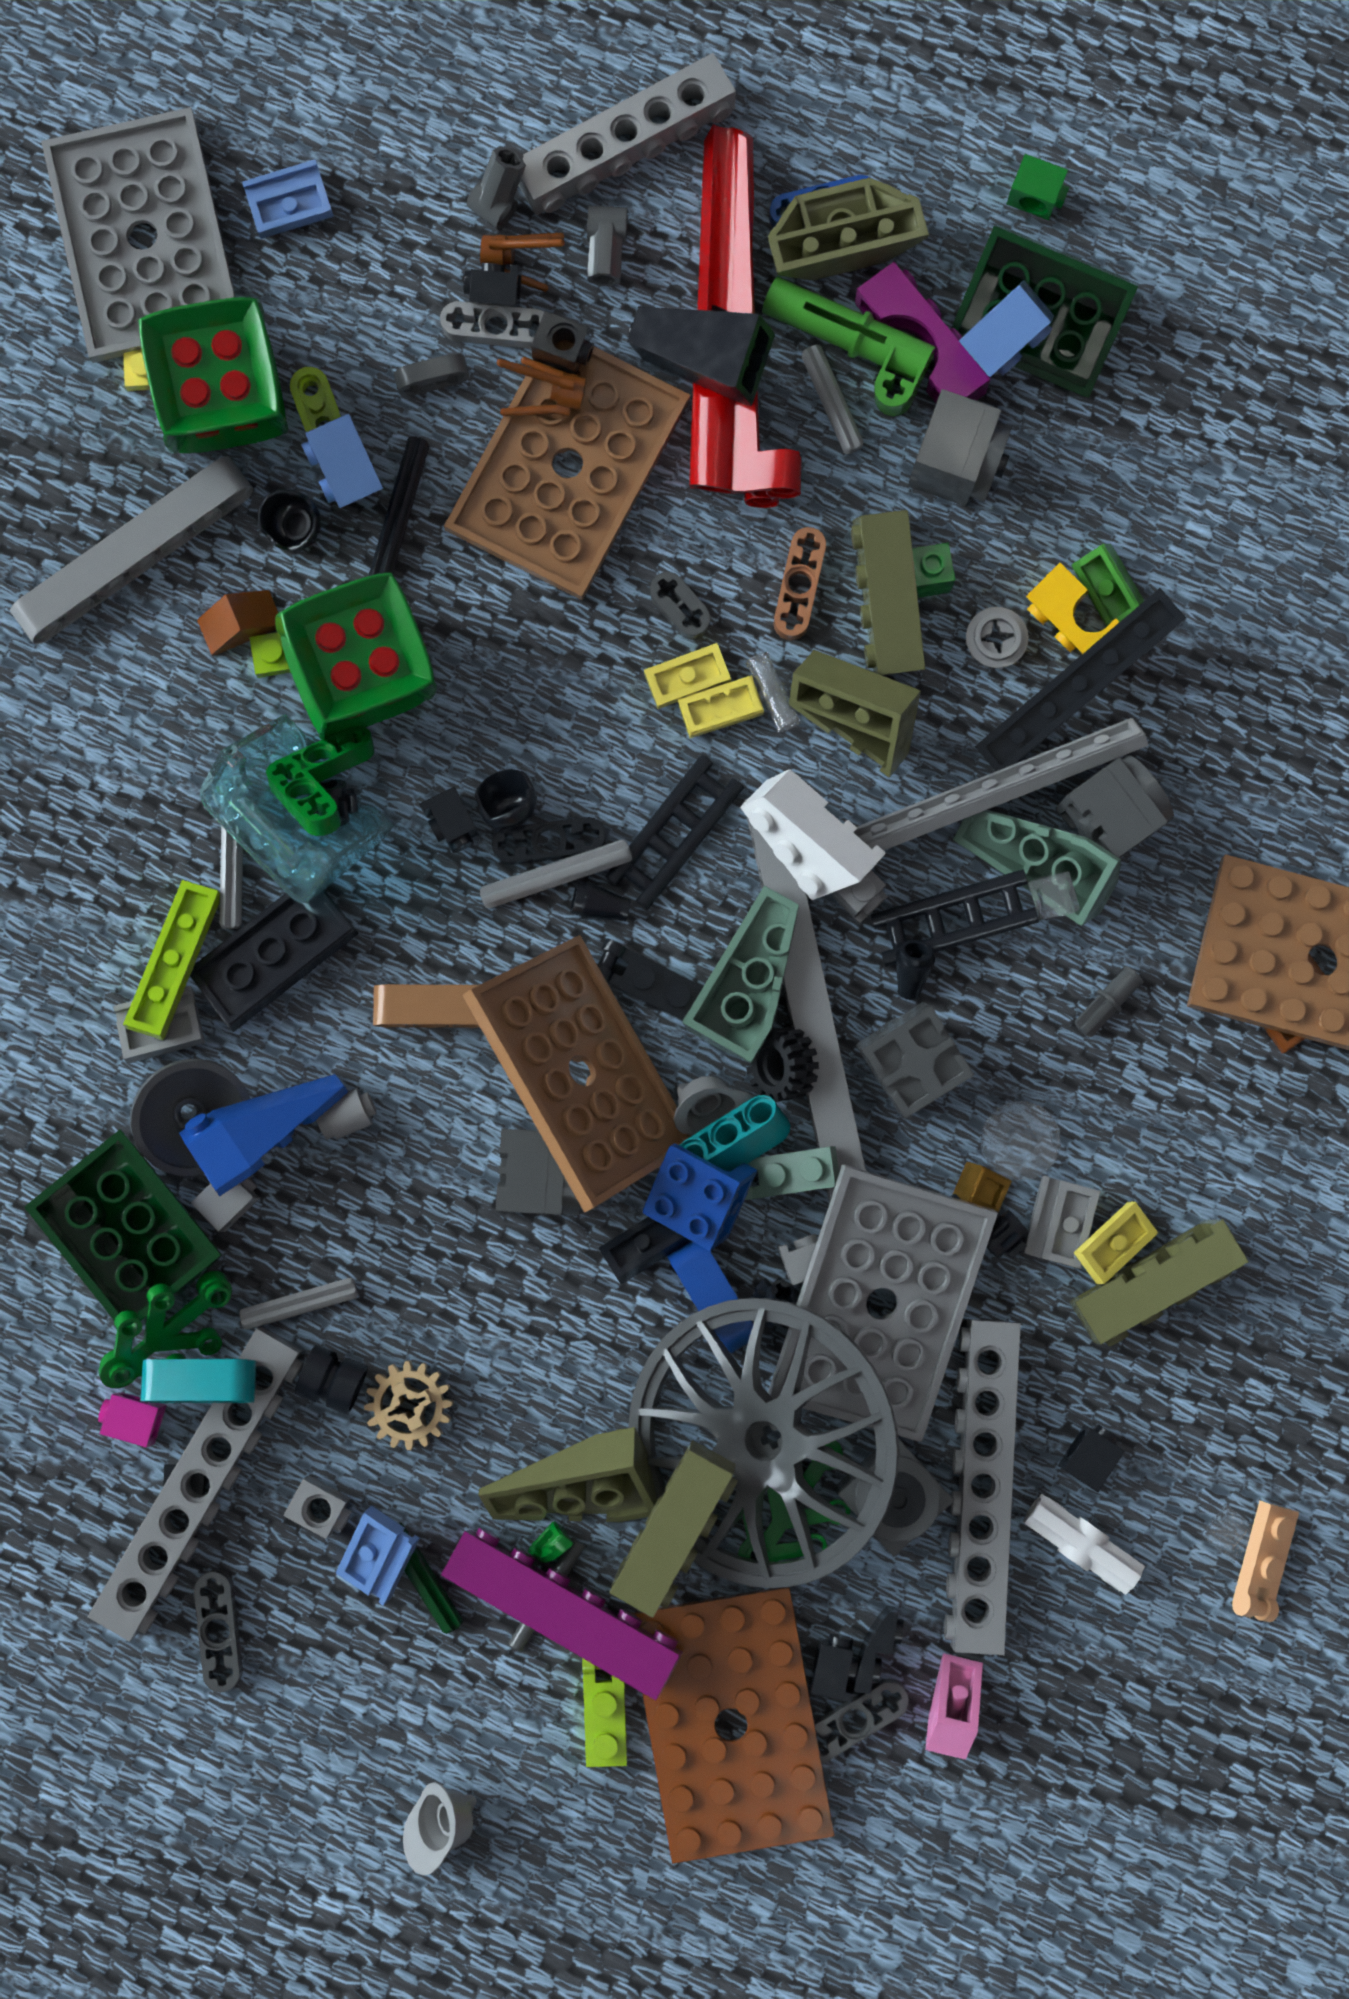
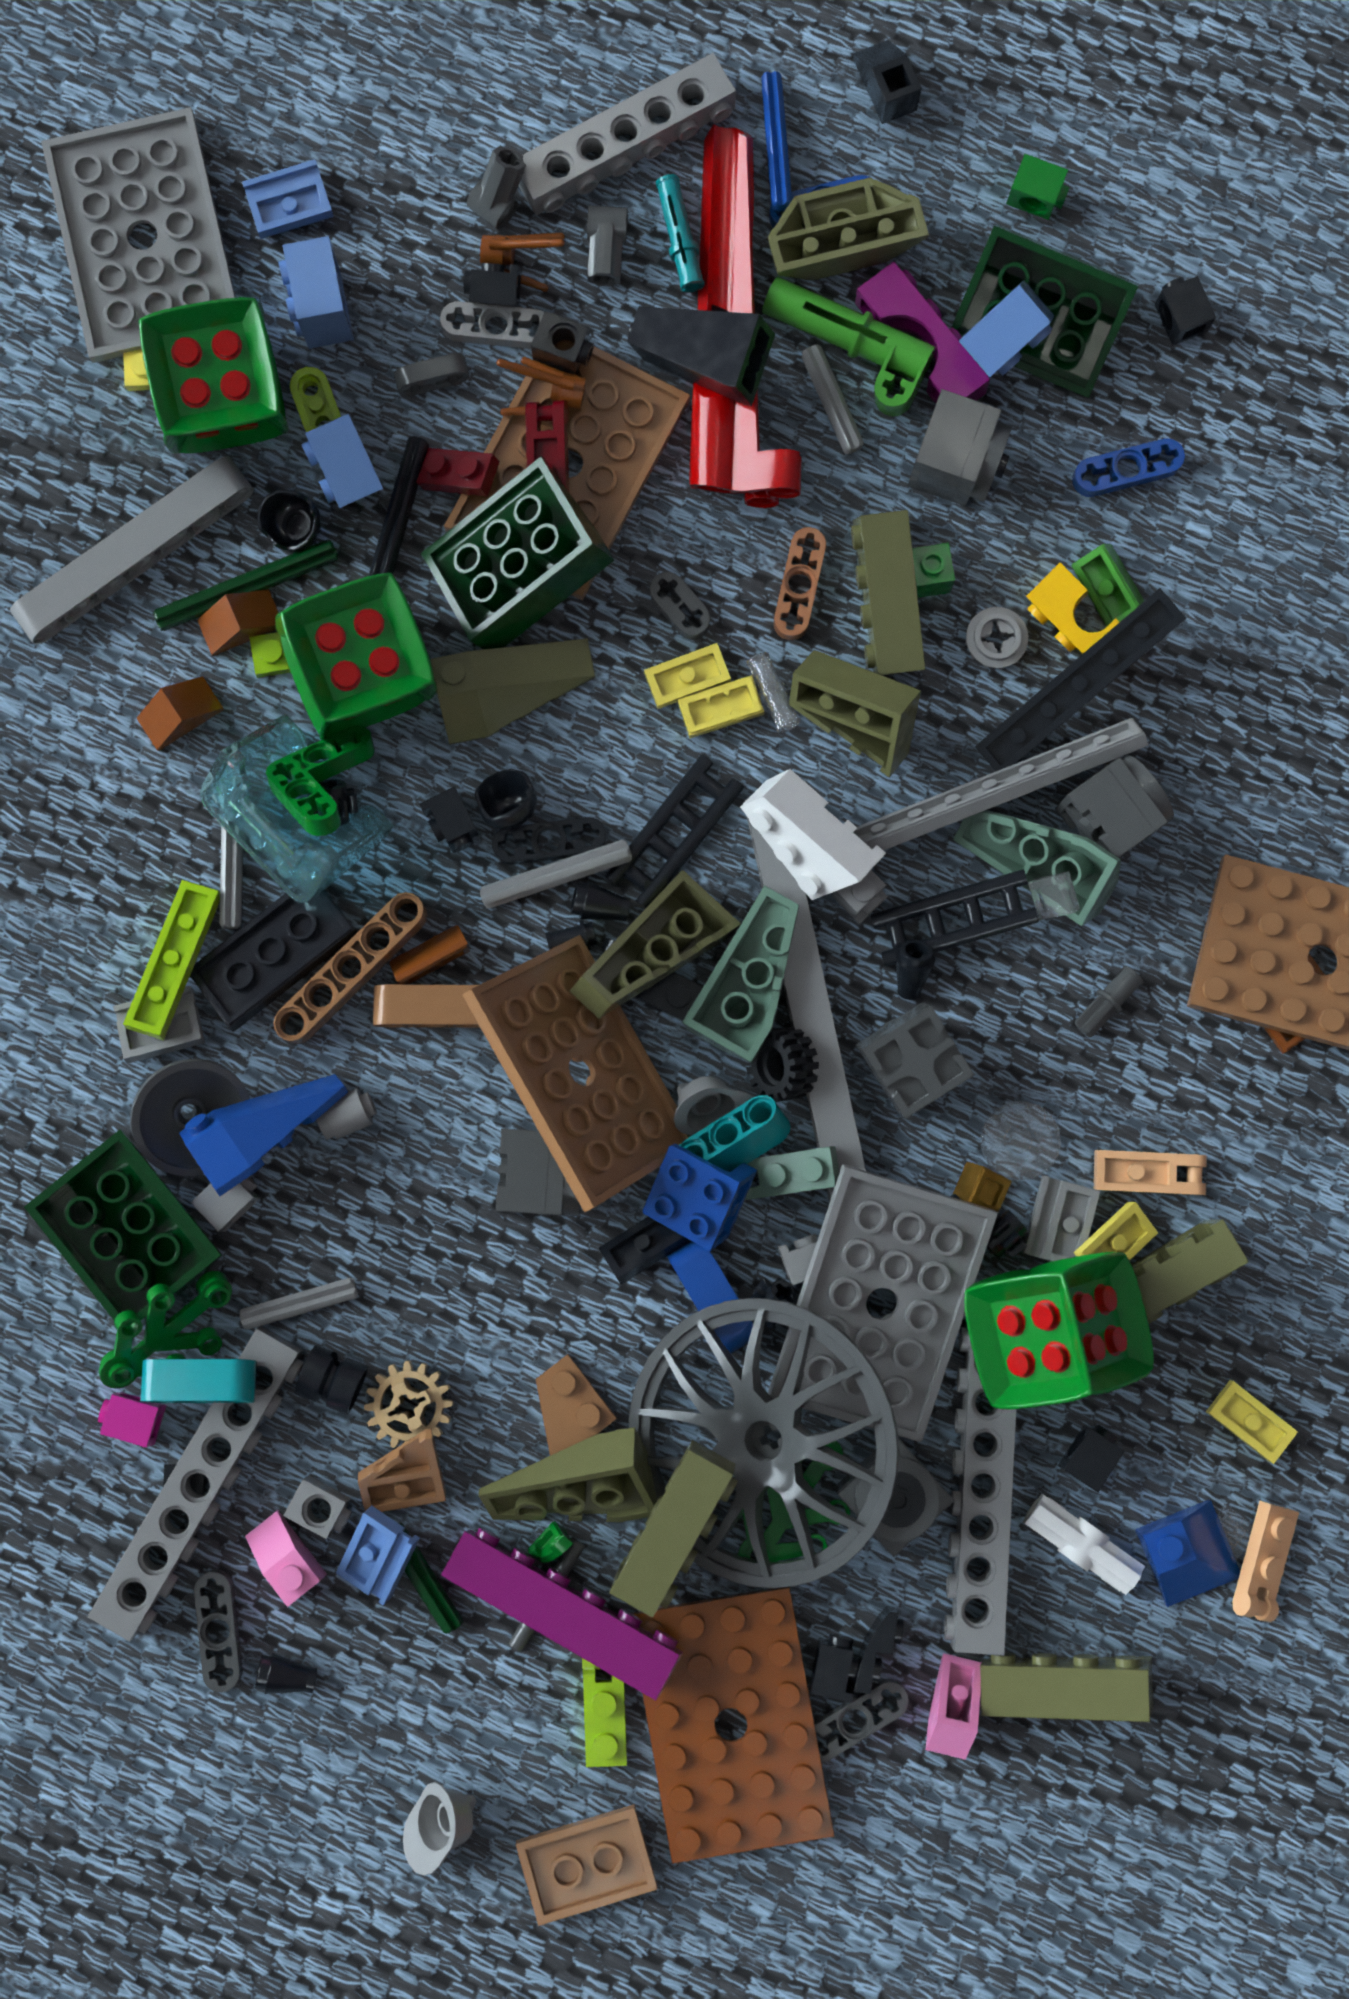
(178, 711): none -> dark orange slope
(254, 580): none -> dark green axle
(284, 1558): none -> bright pink slope
(284, 1675): none -> black cone
(315, 292): none -> medium blue brick
(331, 973): none -> medium nougat beam
(404, 1476): none -> medium nougat wing
(429, 956): none -> dark orange slope
(458, 471): none -> dark red plate
(499, 685): none -> olive wedge
(516, 557): none -> dark green slope
(548, 444): none -> dark red plate
(570, 1406): none -> medium nougat wing
(584, 929): none -> black pin
(586, 1864): none -> medium nougat plate
(661, 940): none -> olive wedge
(680, 234): none -> teal pin
(776, 141): none -> blue axle
(889, 80): none -> black slope
(1059, 1331): none -> green piece
(1067, 1687): none -> olive wedge
(1148, 1172): none -> light nougat plate
(1158, 469): none -> blue beam
(1184, 309): none -> black brick
(1187, 1553): none -> blue slope
(1251, 1421): none -> light yellow plate

